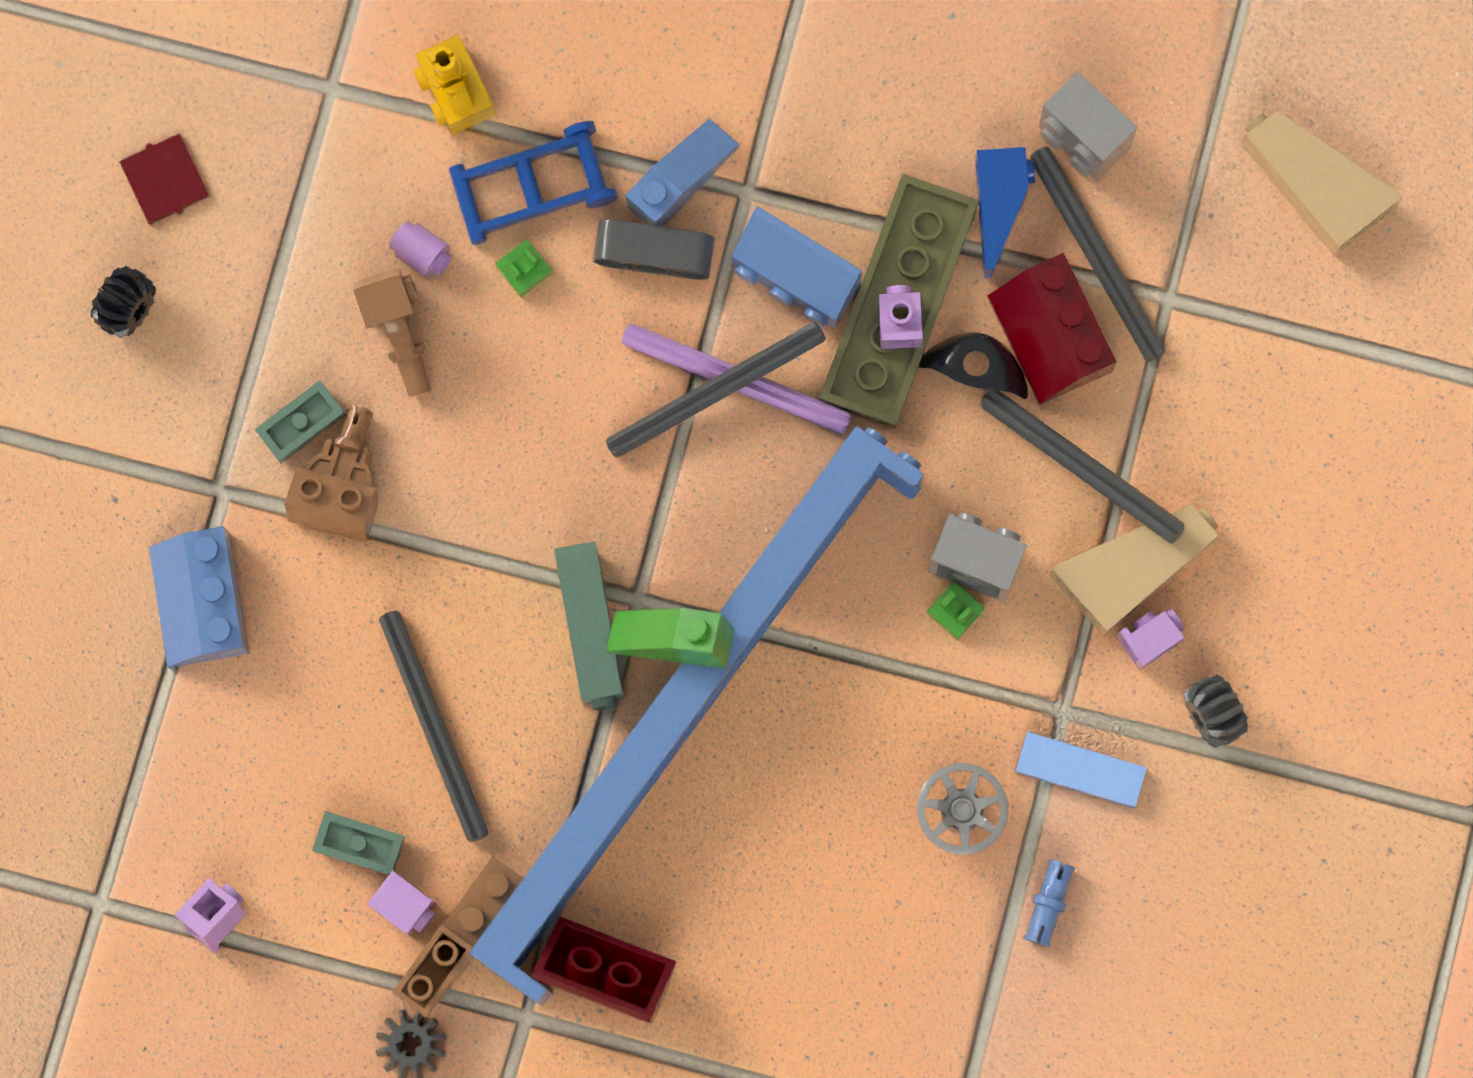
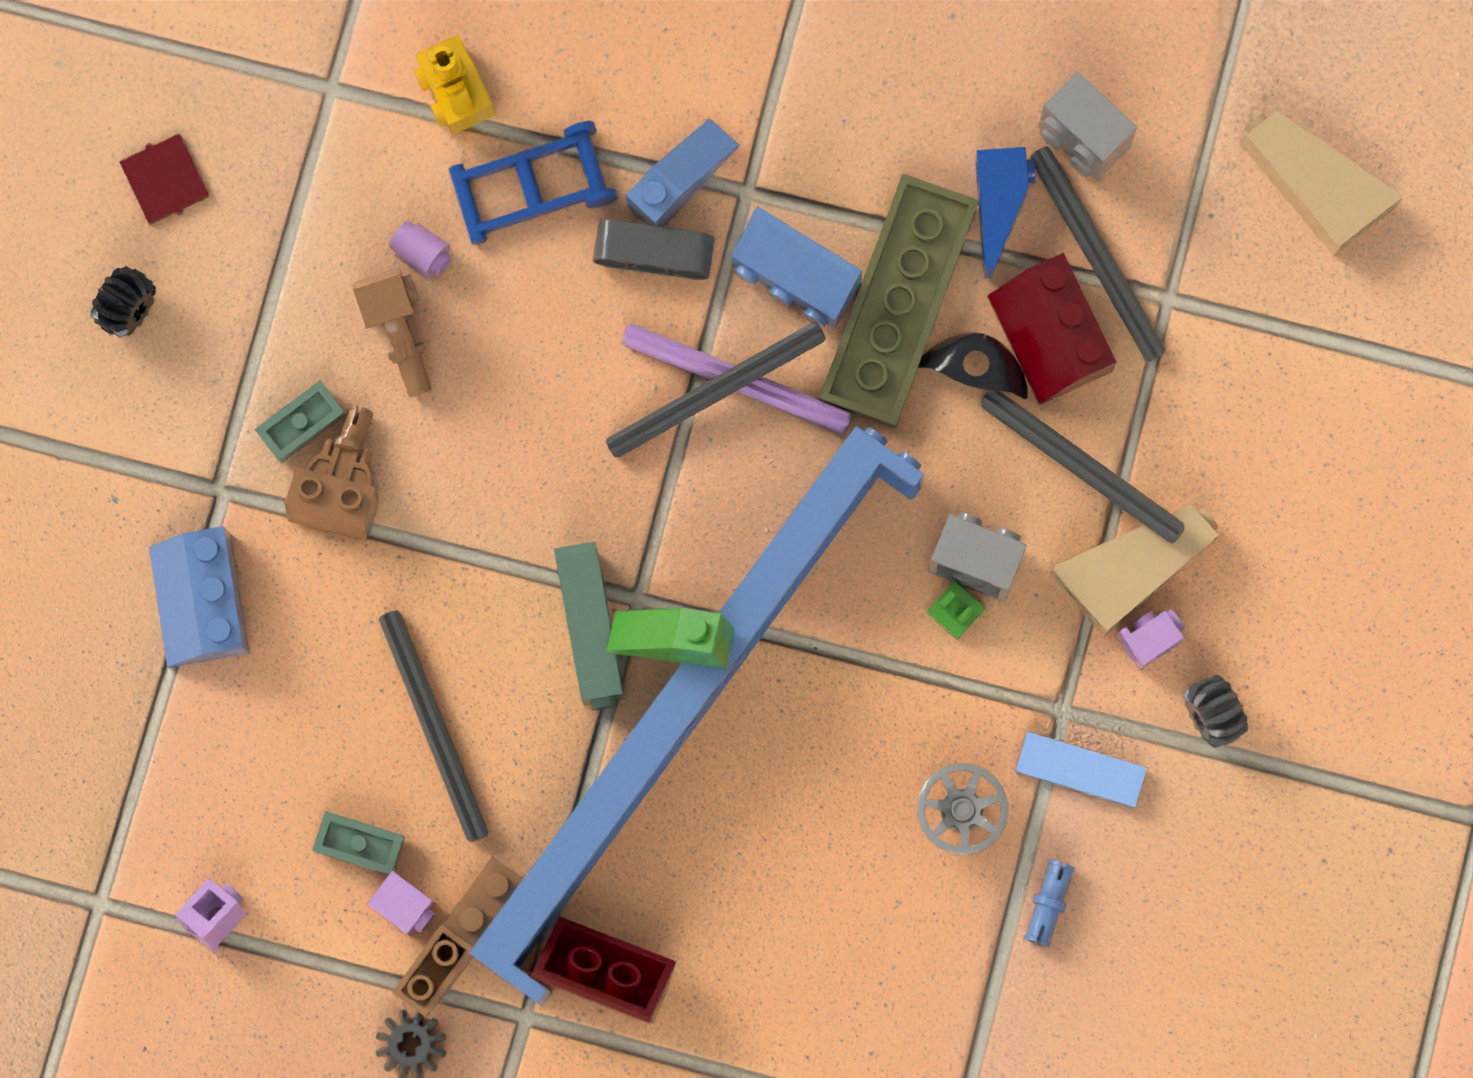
(524, 268): bright green tile -> none
(897, 332): lavender brick -> none

